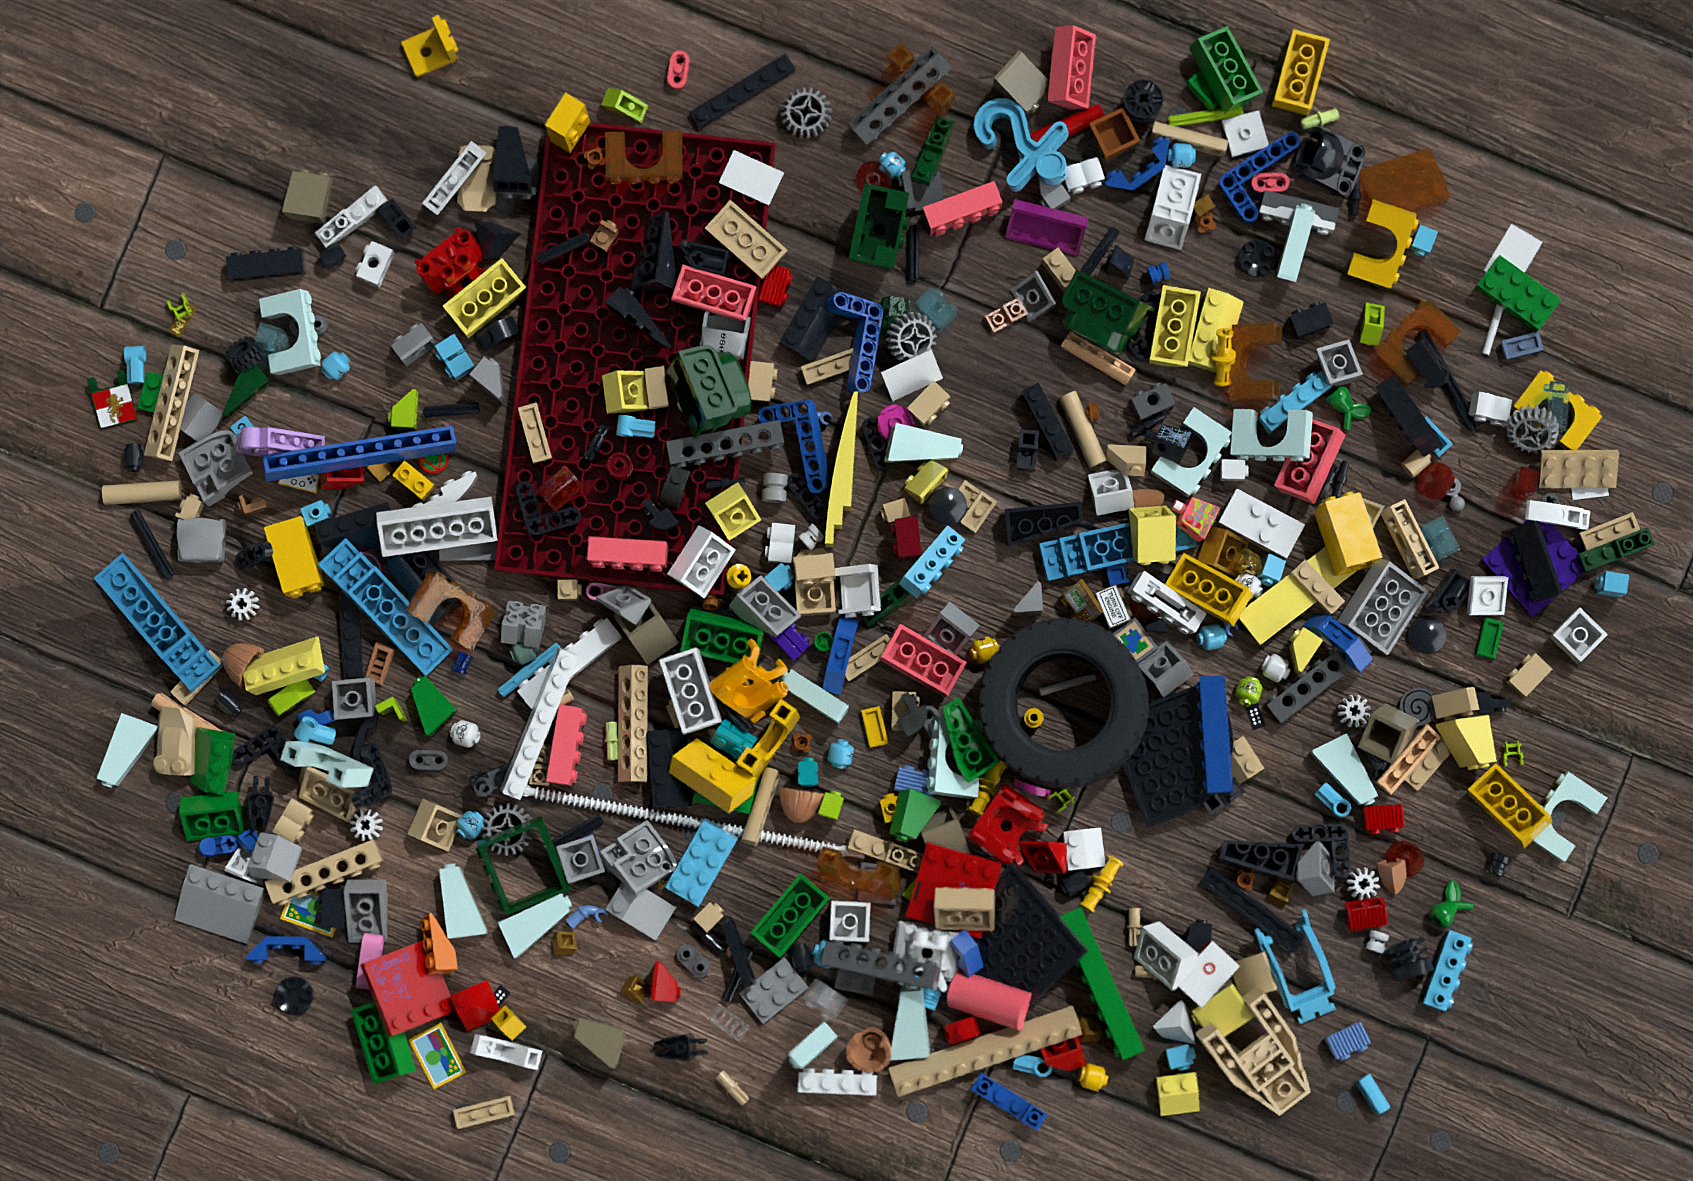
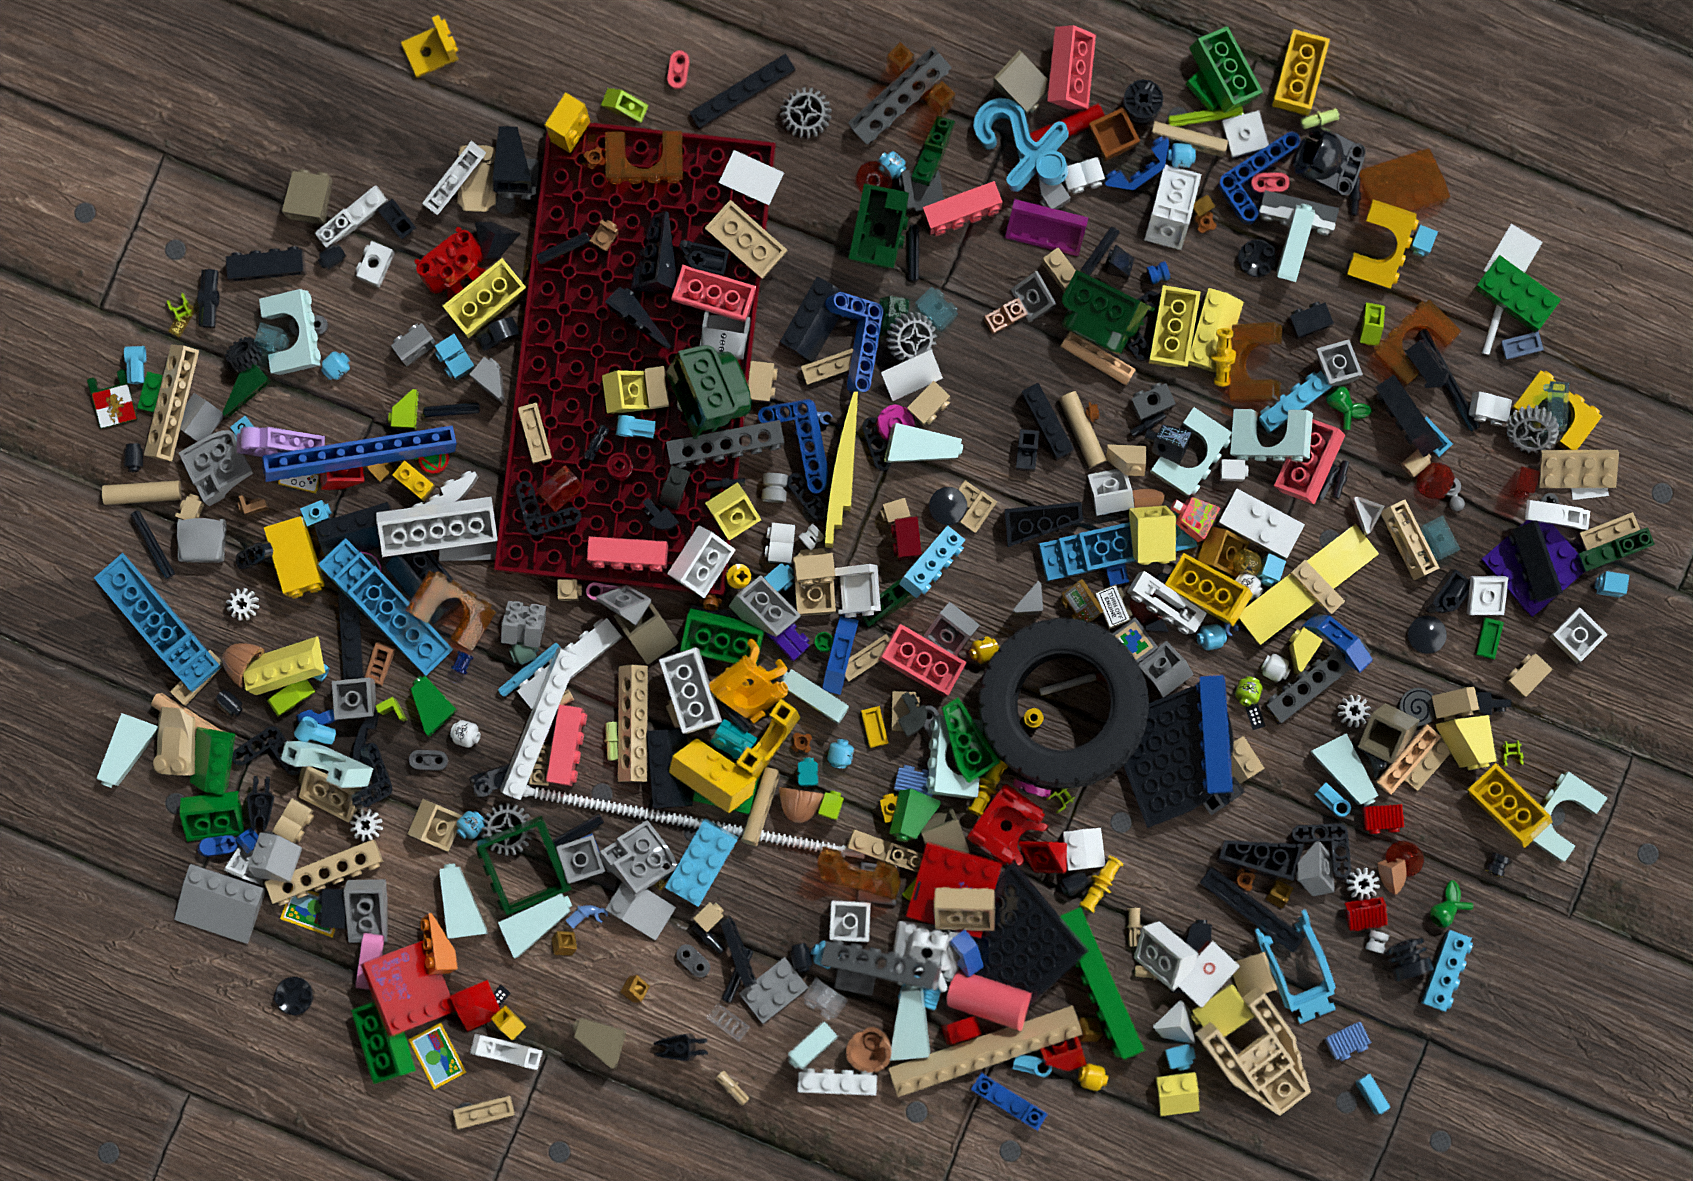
(208, 298): none -> black piece
(261, 951): blue slope -> none
(664, 984): red slope -> none
(774, 286): red brick -> none
(790, 915): green brick -> none
(925, 481): light yellow slope -> none
(1347, 533): yellow brick -> none
(1382, 605): light grey slope -> none

